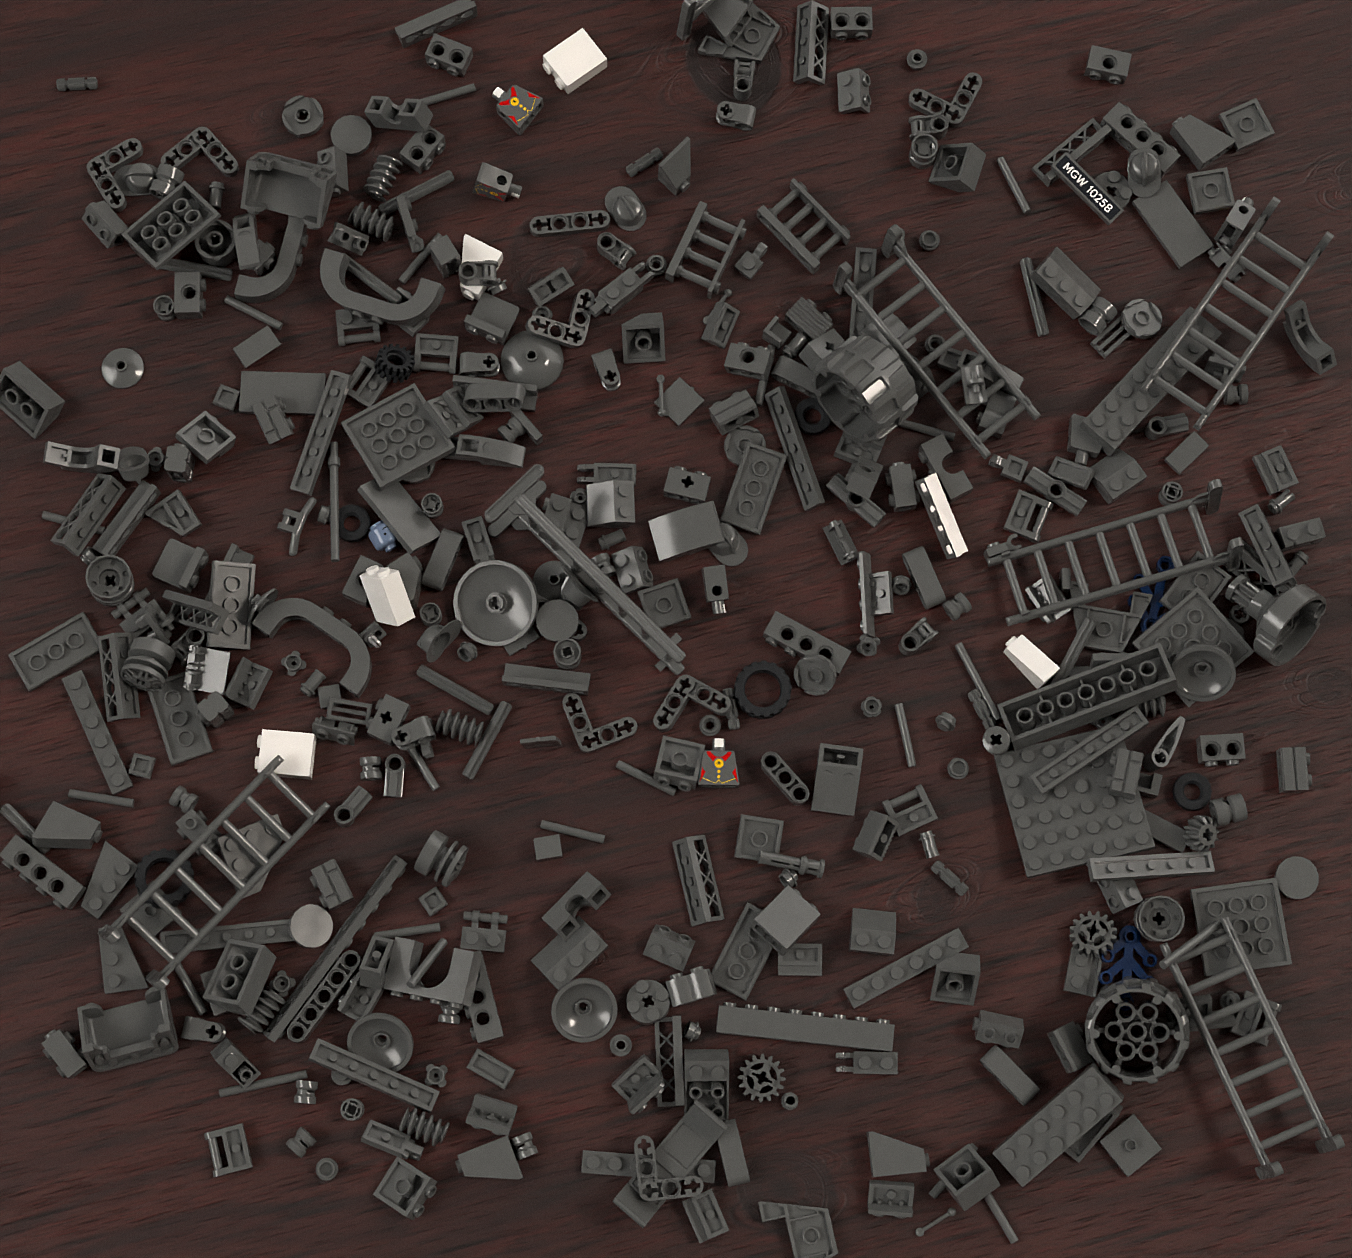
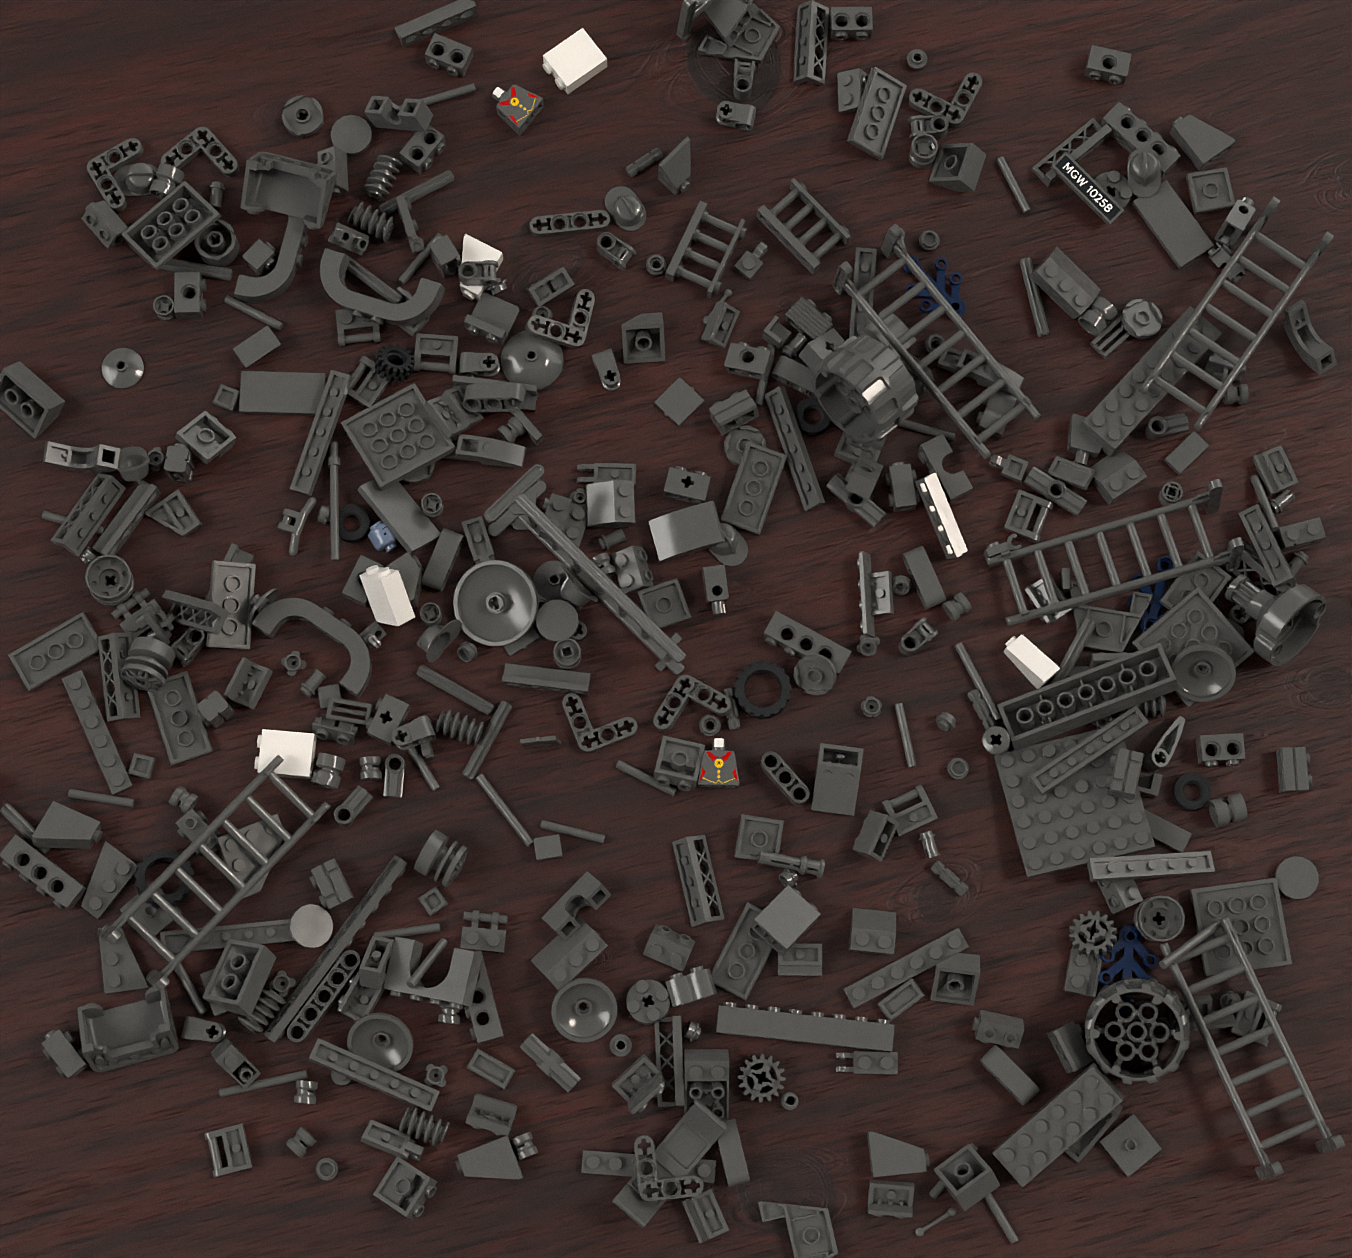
(76, 83): dark grey axle -> none
(180, 565): dark grey bracket -> none
(206, 669): hinge -> none
(246, 241): dark grey slope -> none
(273, 419): dark grey brick -> none
(328, 771): none -> dark grey wheel
(356, 1109): dark grey wheel -> none
(495, 183): dark grey torso -> none
(504, 810): none -> dark grey bar
(550, 1062): none -> dark grey piece
(621, 291): dark grey hinge -> none
(661, 379): dark grey hinge -> none
(841, 542): dark grey hinge -> none
(876, 113): none -> dark grey tile
(900, 999): none -> dark grey tile
(940, 285): none -> dark blue plant
(973, 385): dark grey hips -> none
(1201, 833): dark grey gear -> none
(1246, 124): dark grey plate -> none
(1264, 503): none -> dark grey bar

